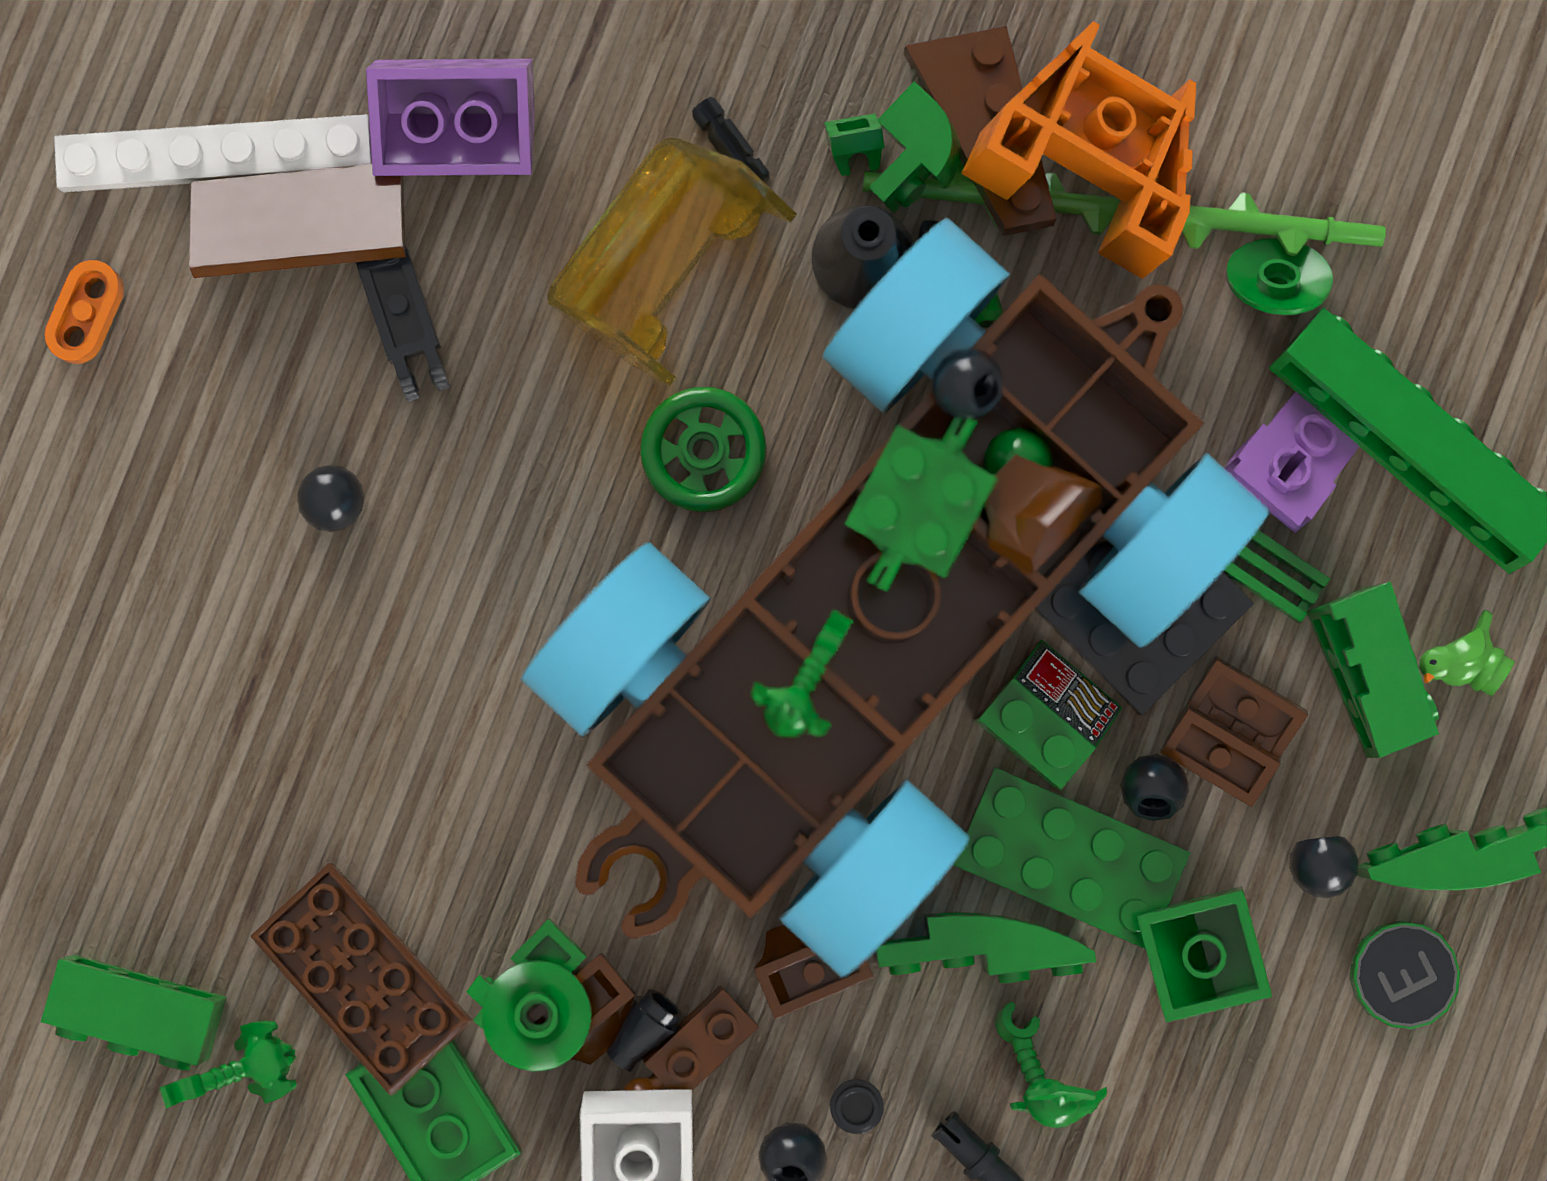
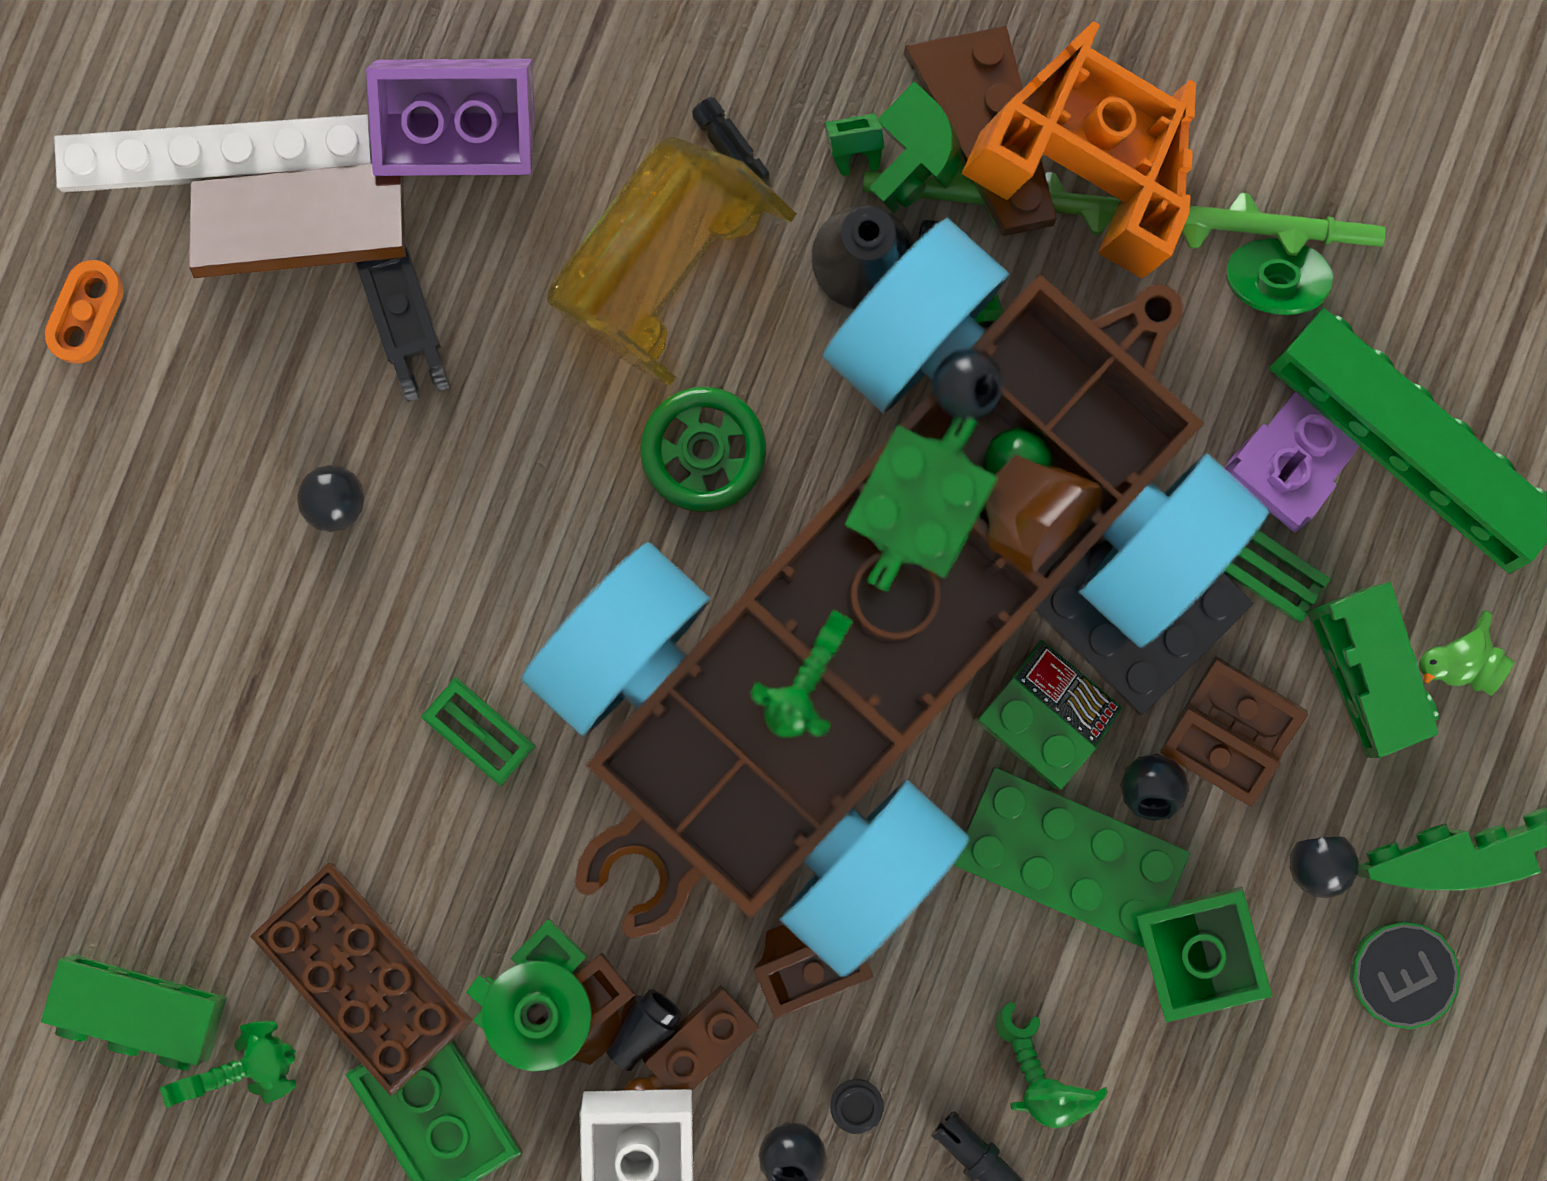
(512, 760): none -> green tile
(1006, 944): green slope -> none

